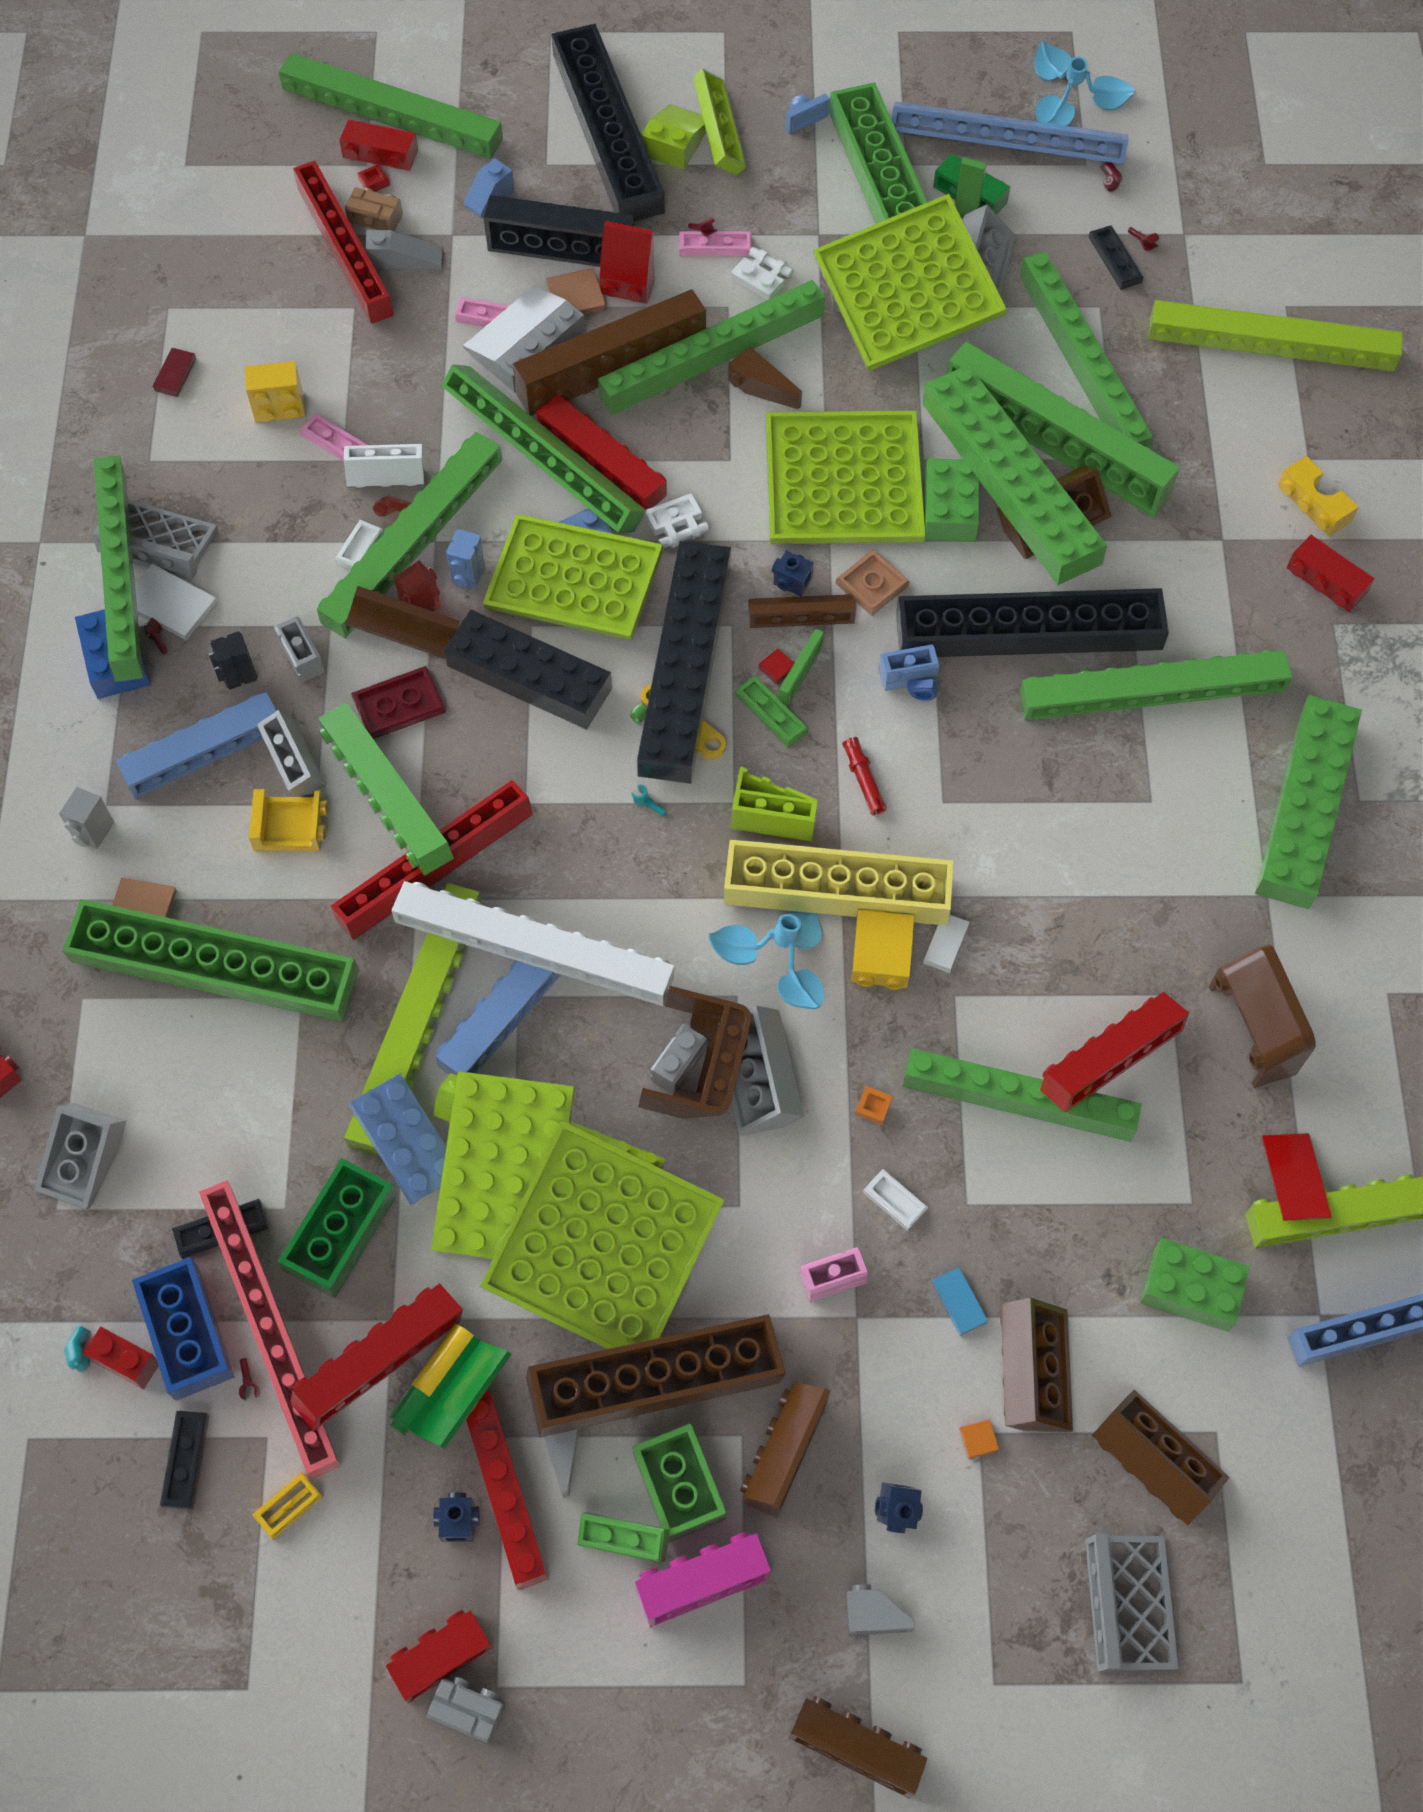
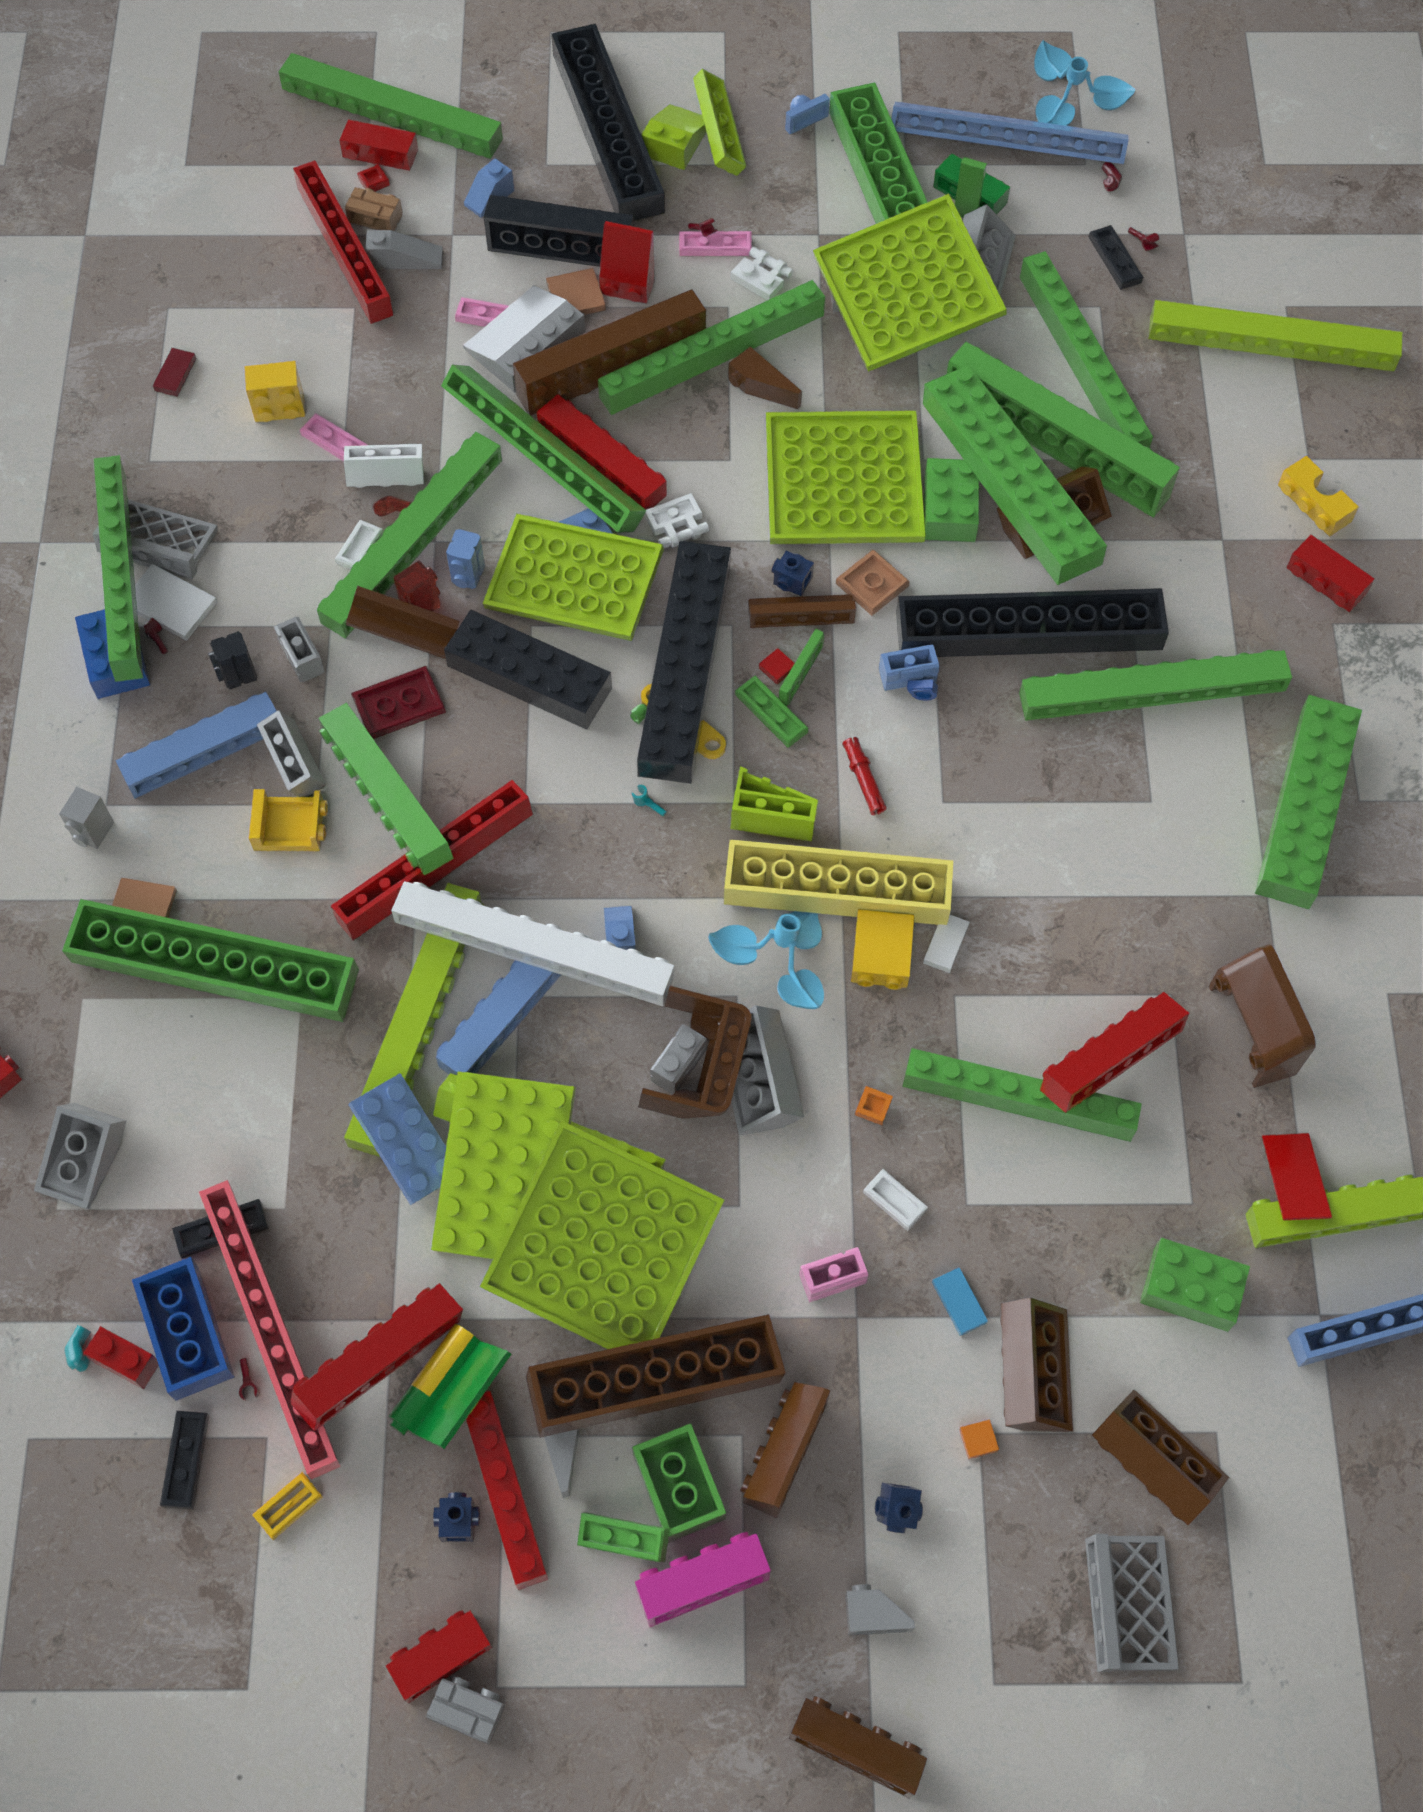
(337, 1228): green brick -> none
(620, 927): none -> medium blue slope

